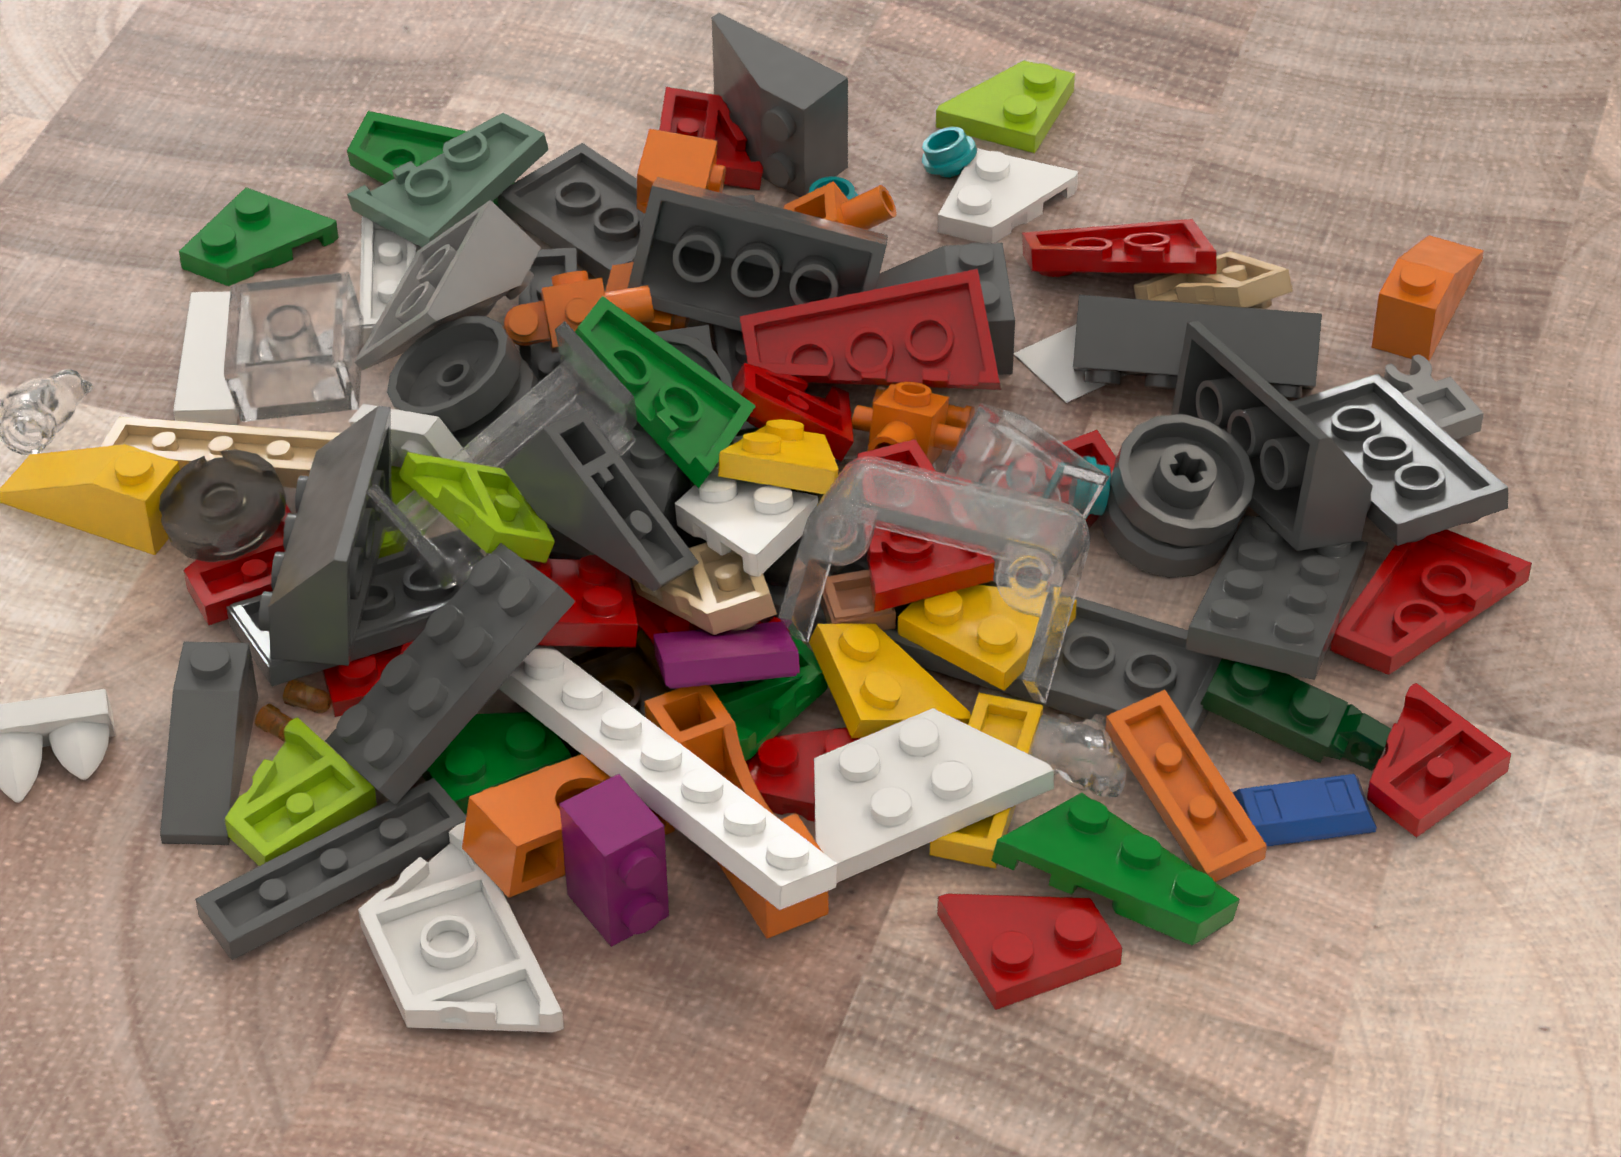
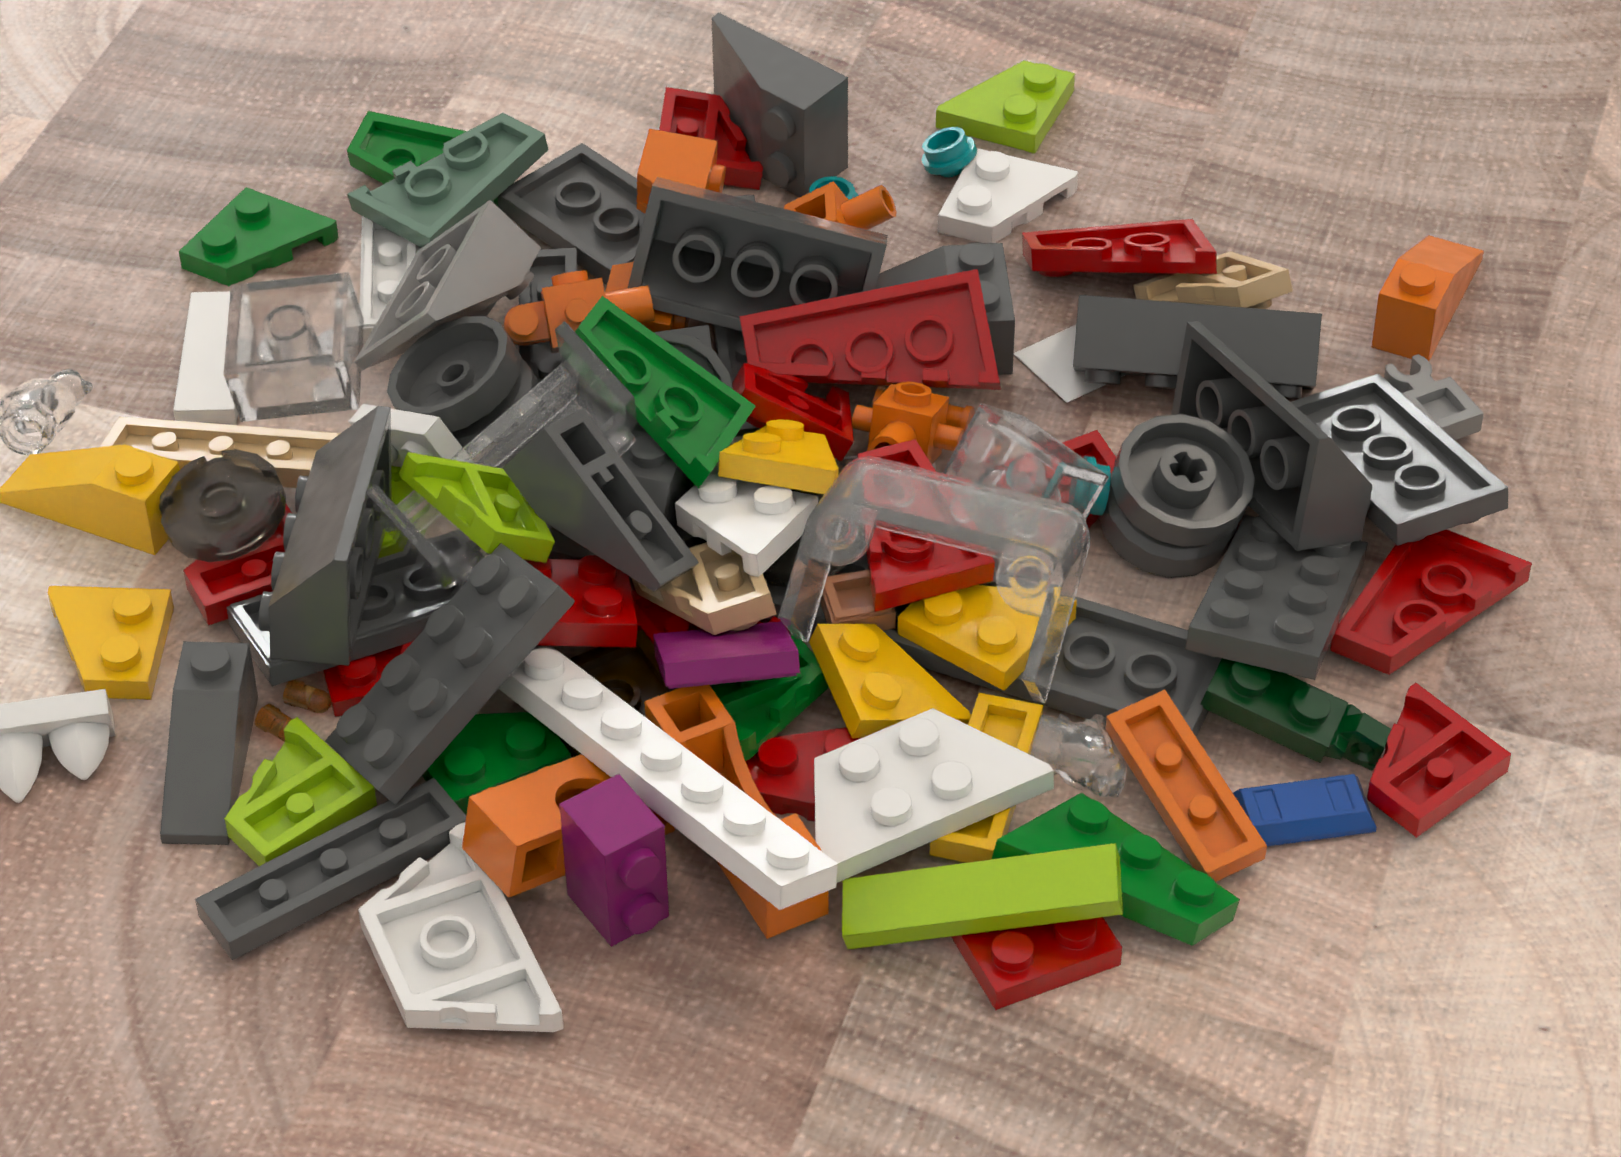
(114, 635): none -> yellow wing
(982, 896): none -> lime tile

